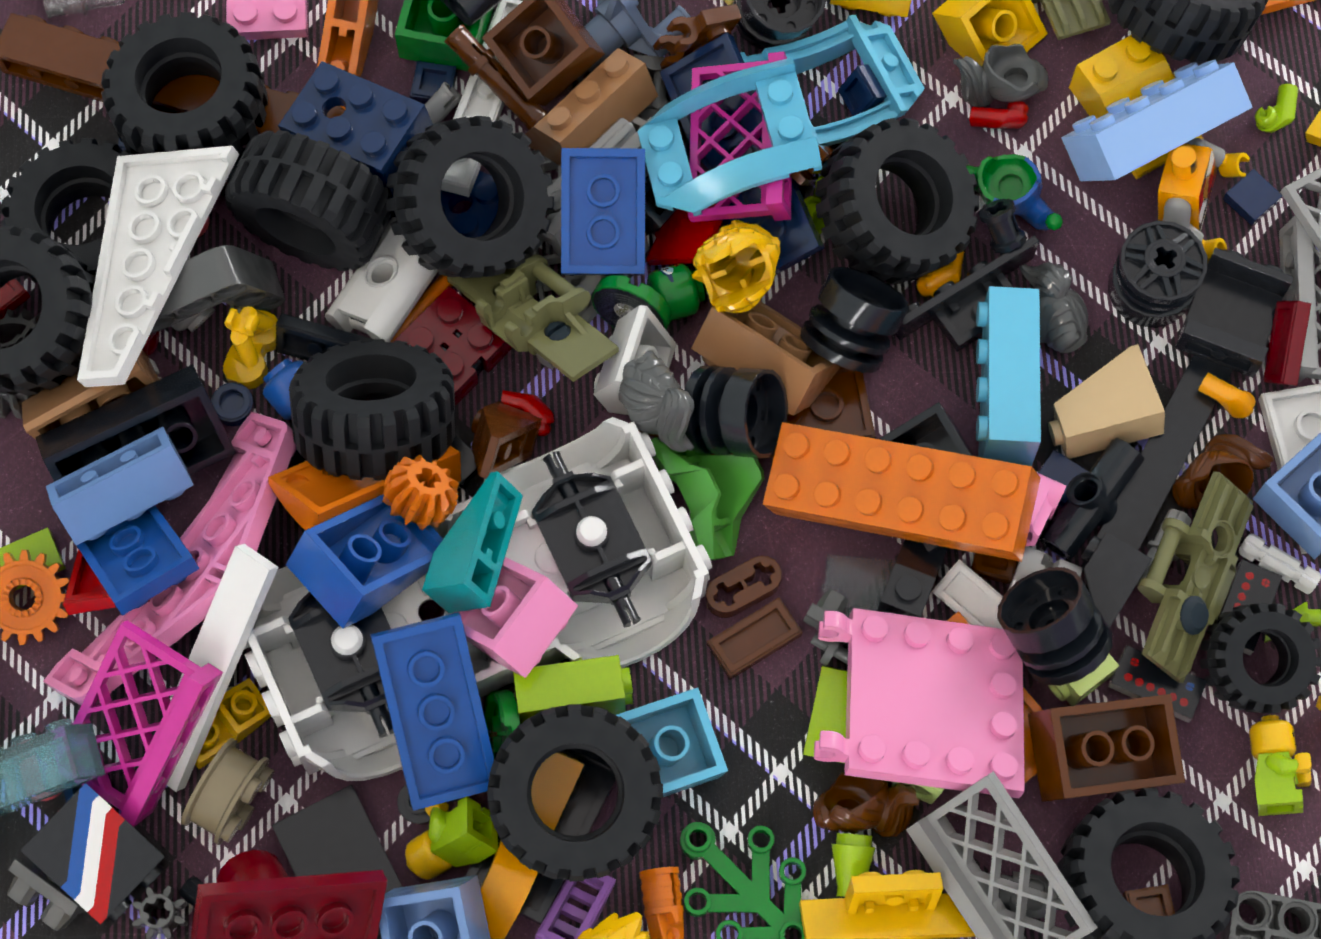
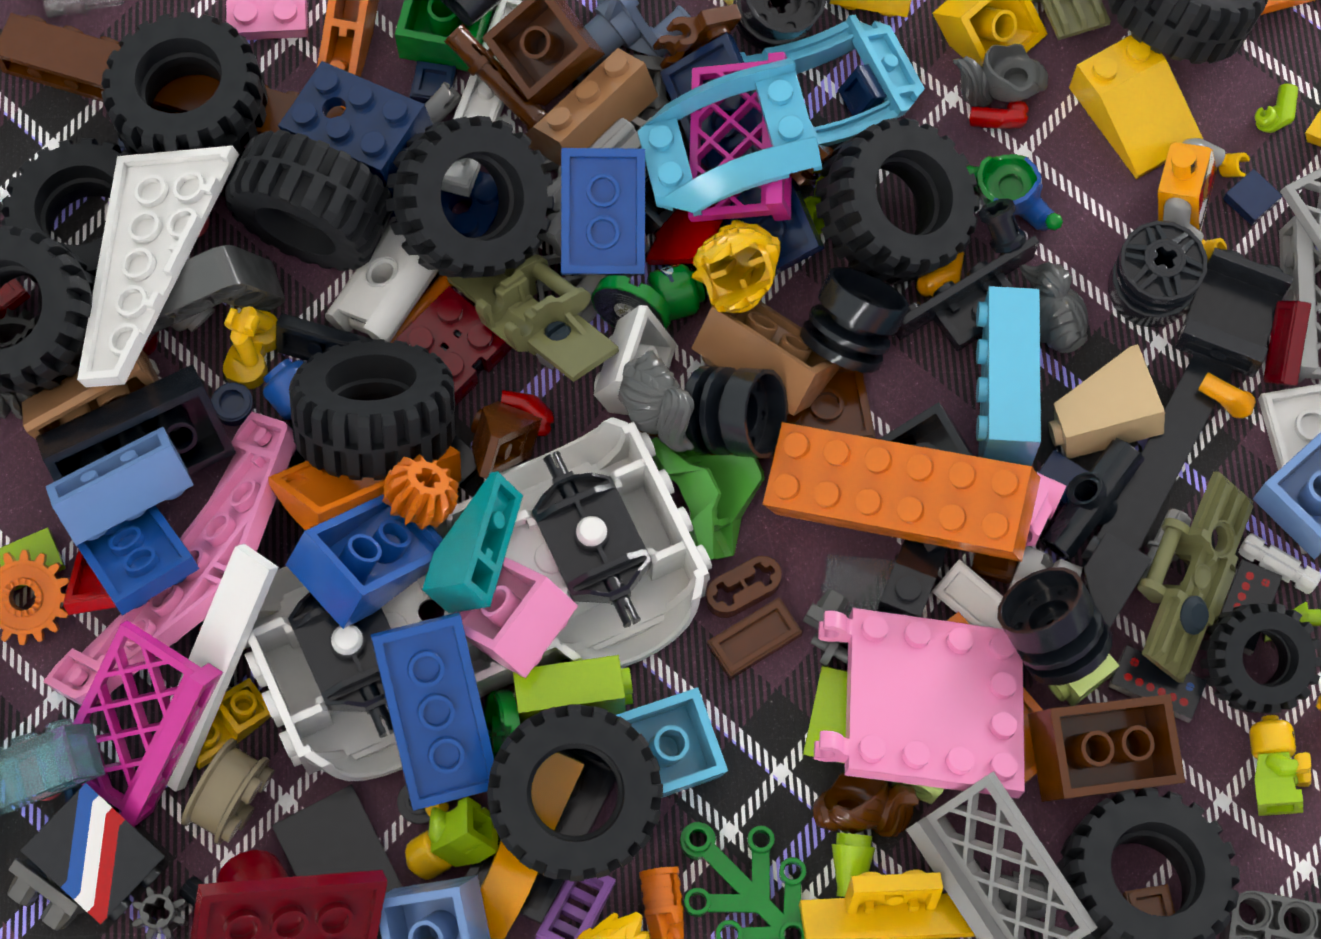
(1156, 121): light blue brick -> none
(1223, 454): reddish brown hair -> none

